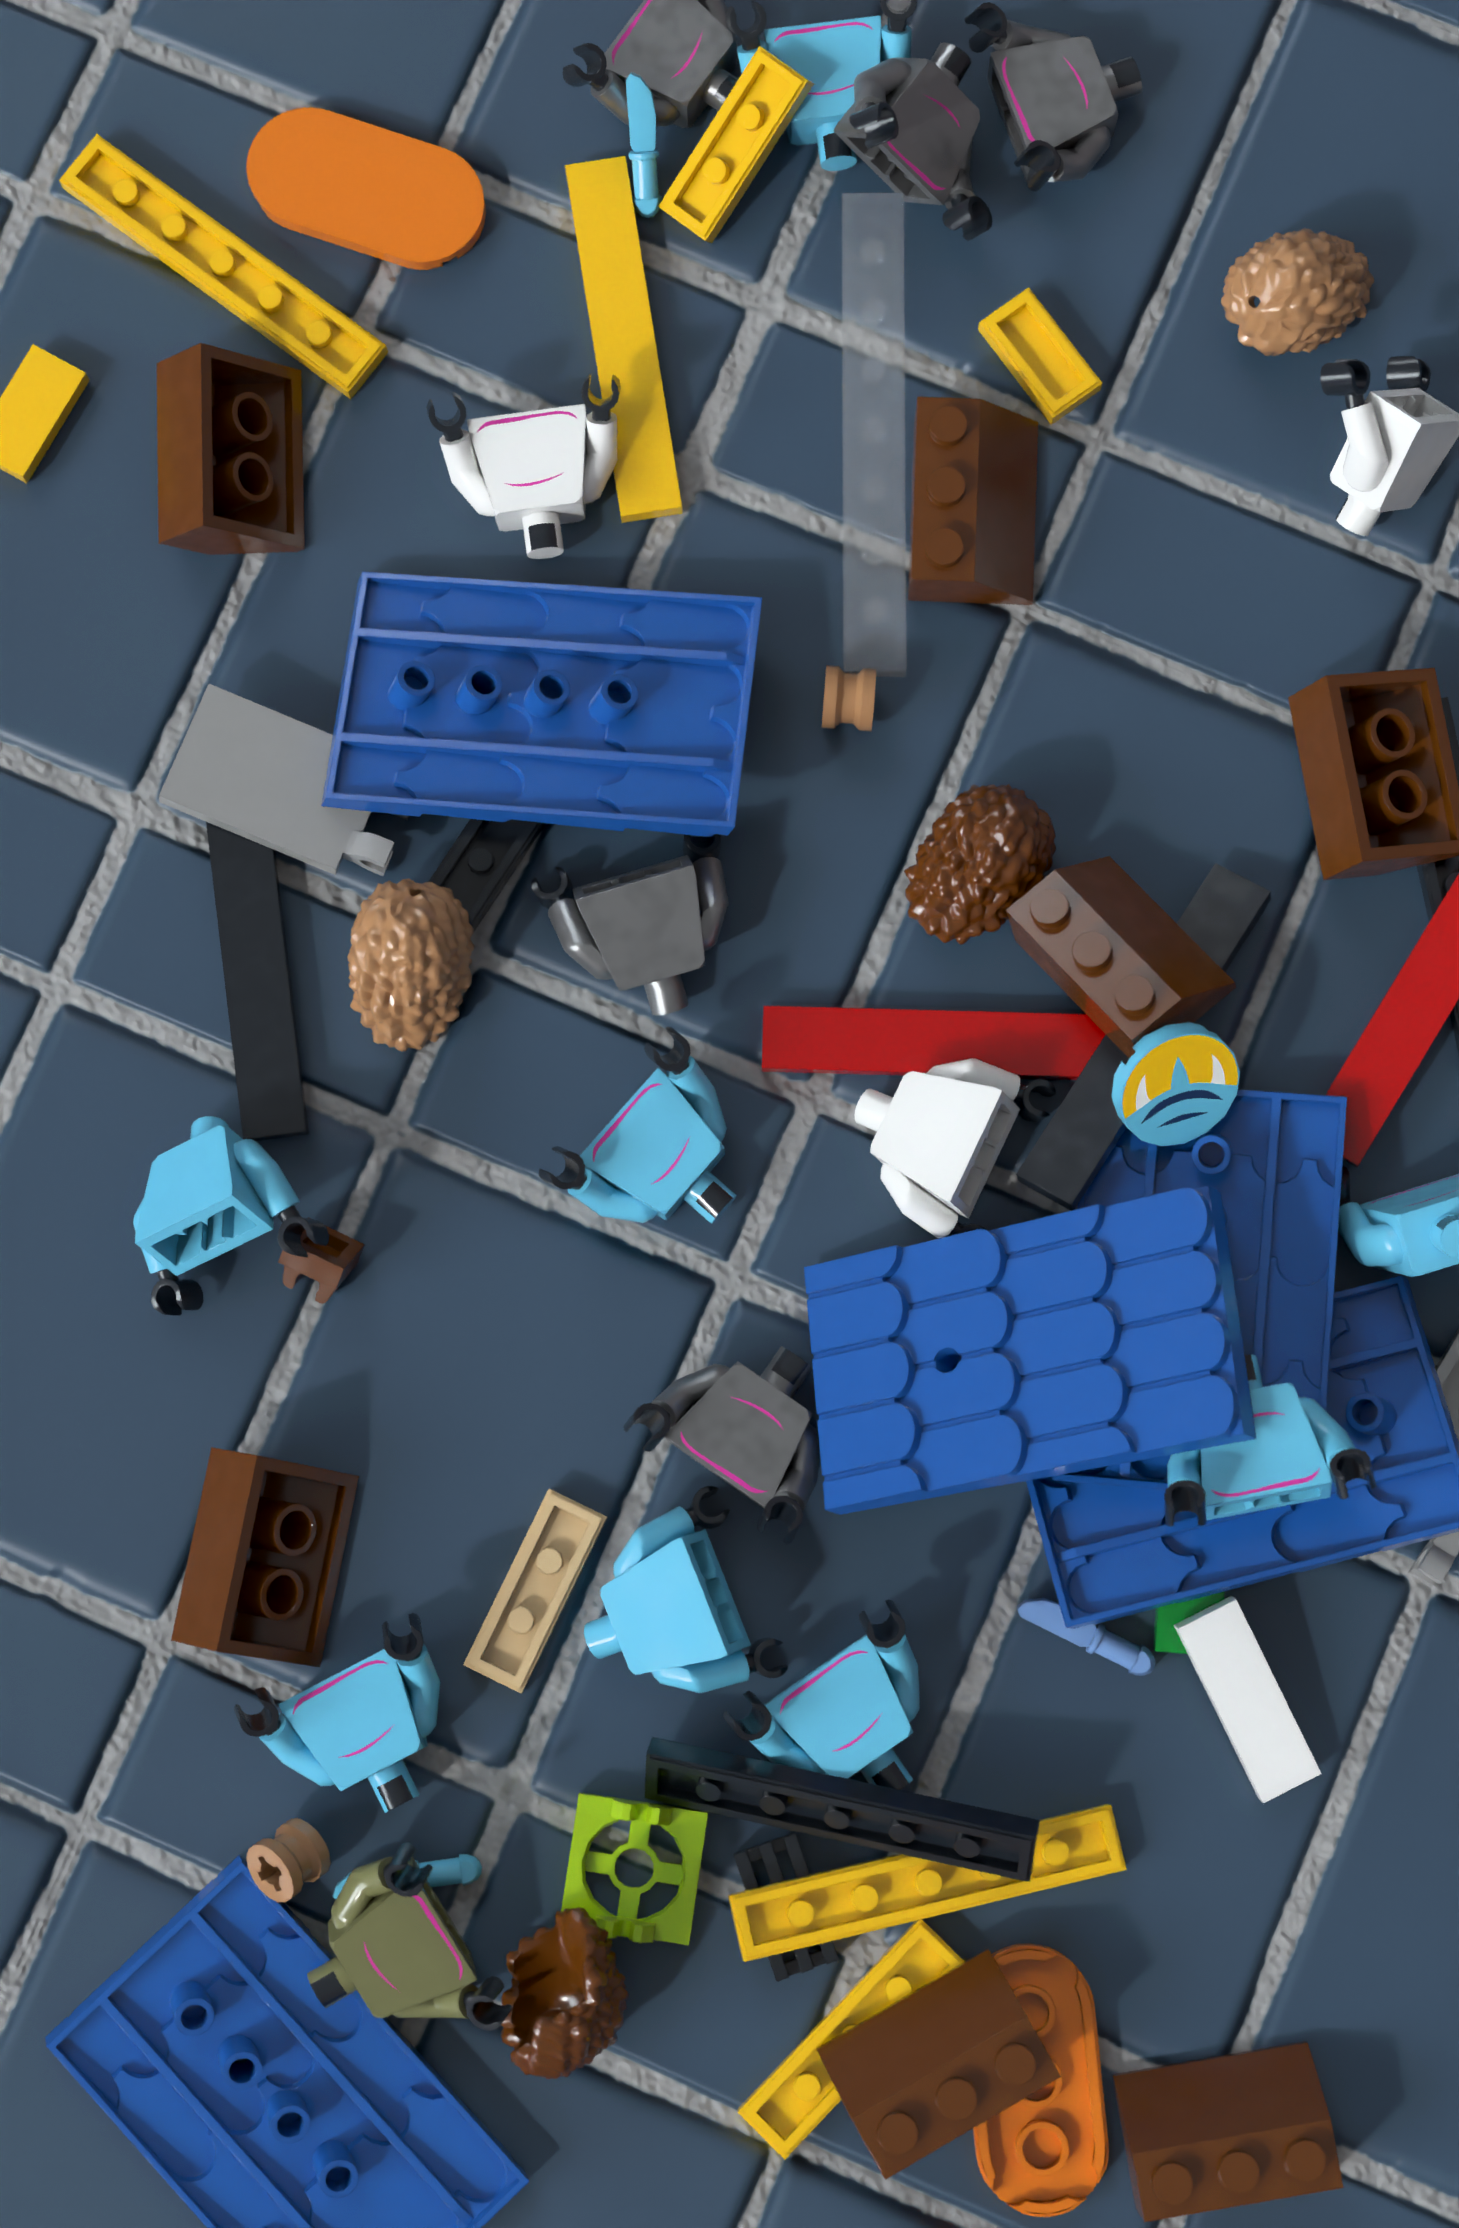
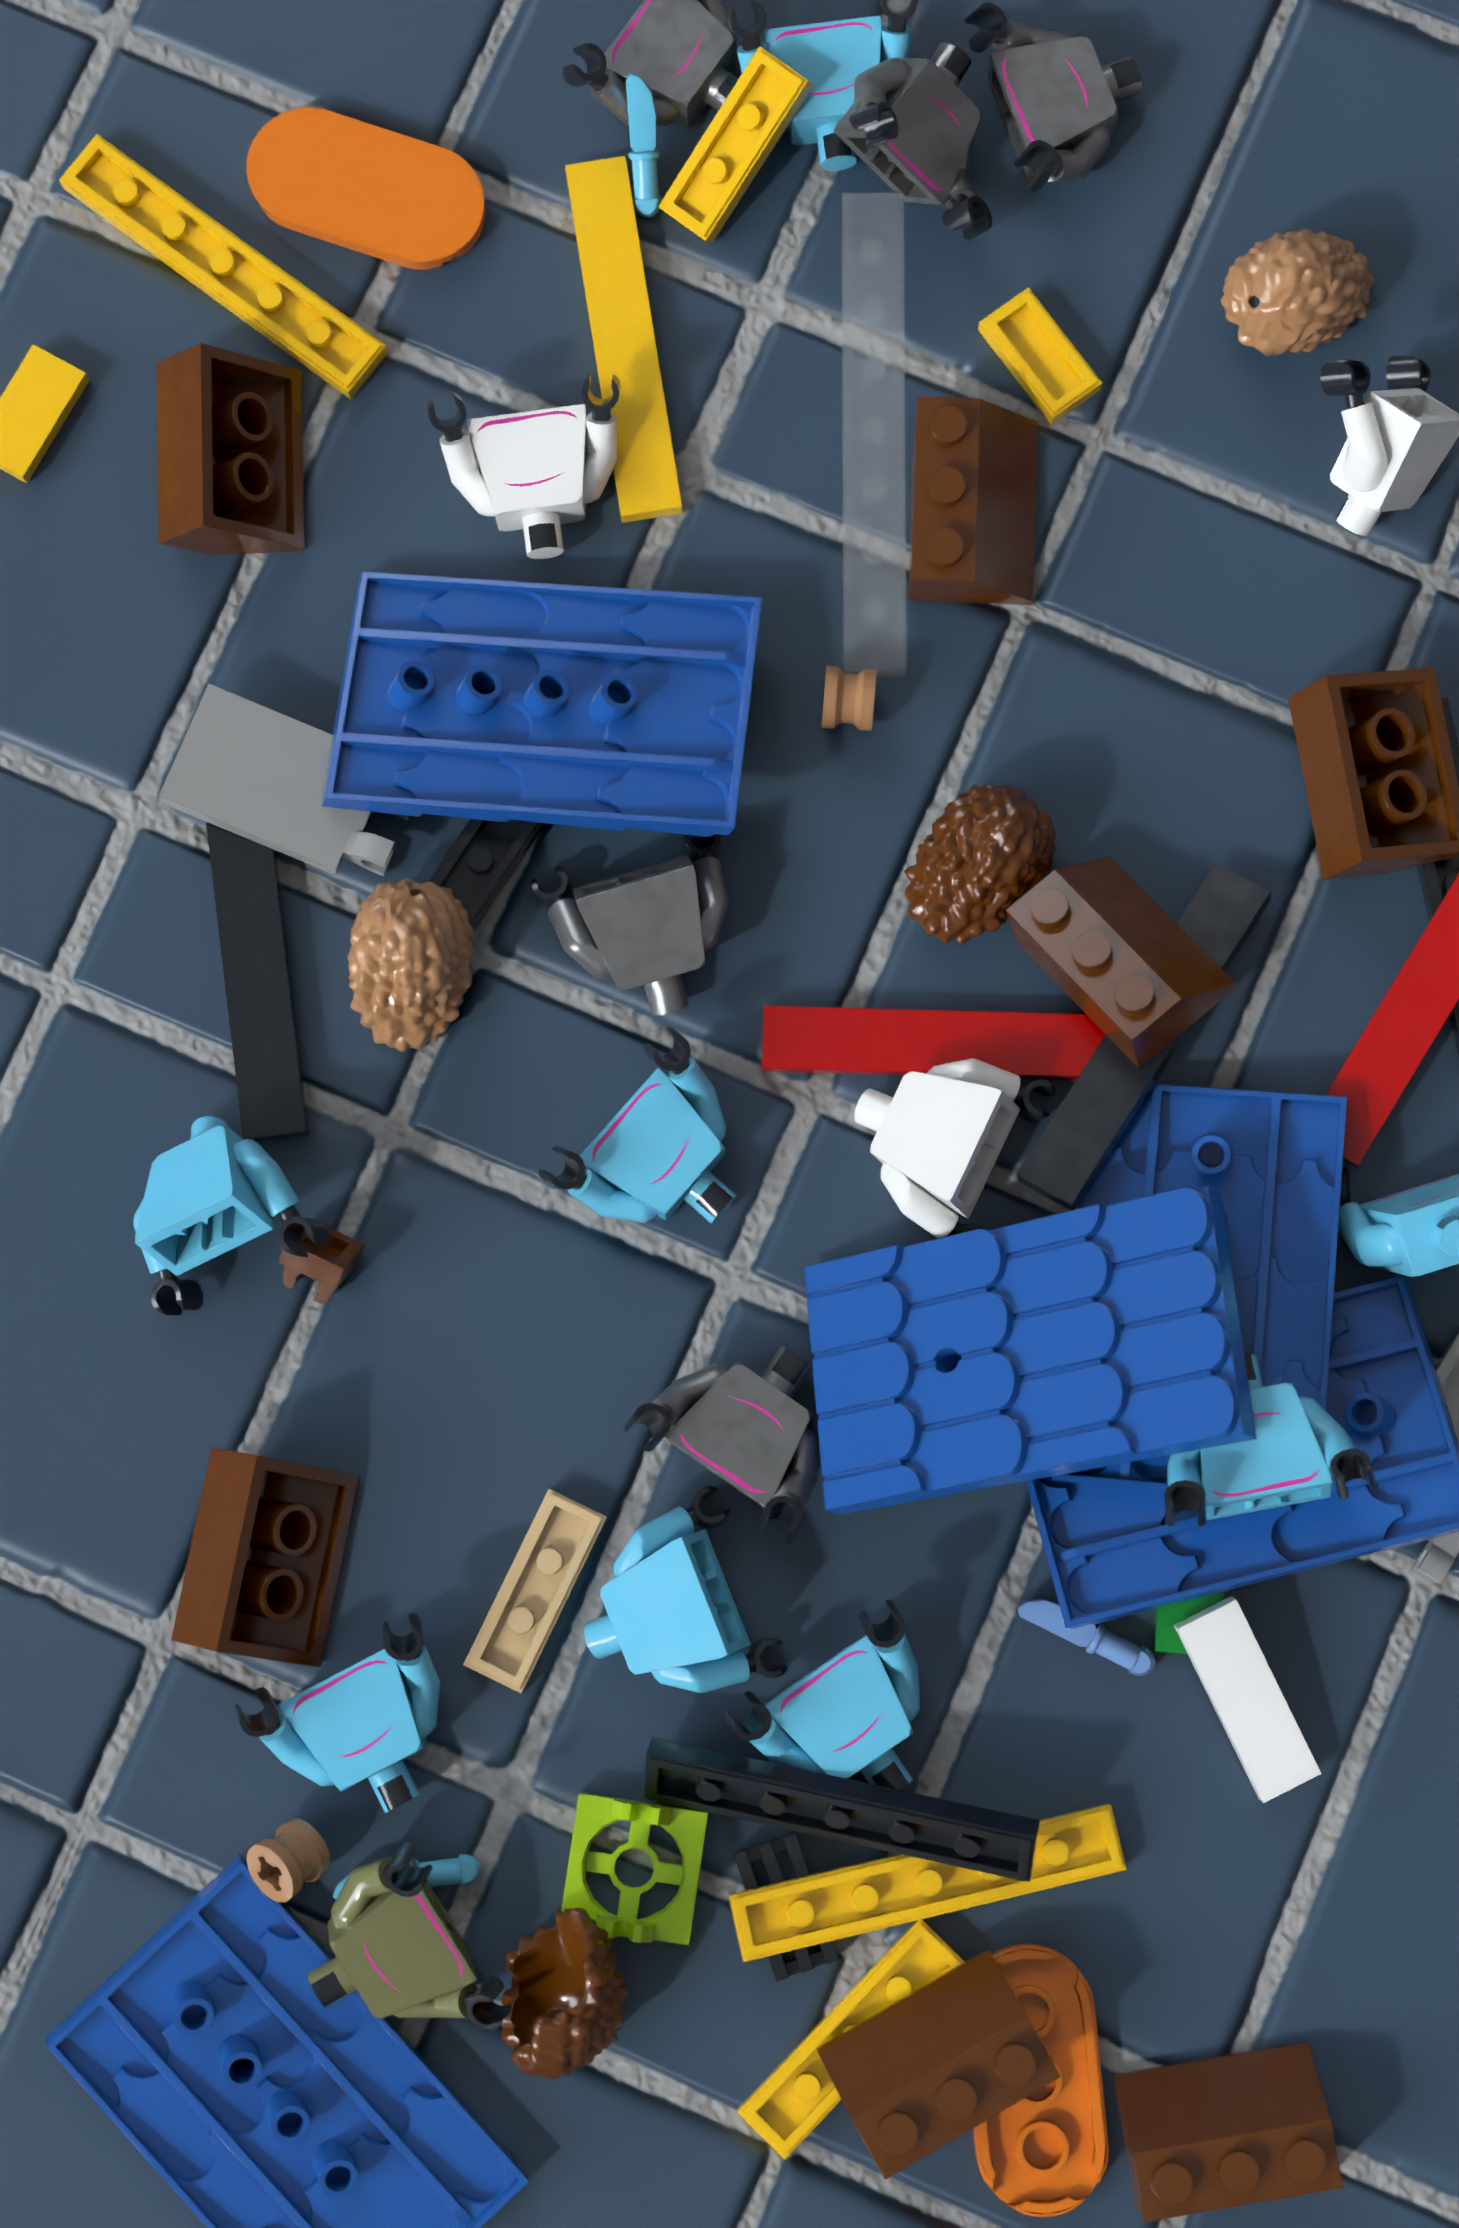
(1175, 1084): tile -> none

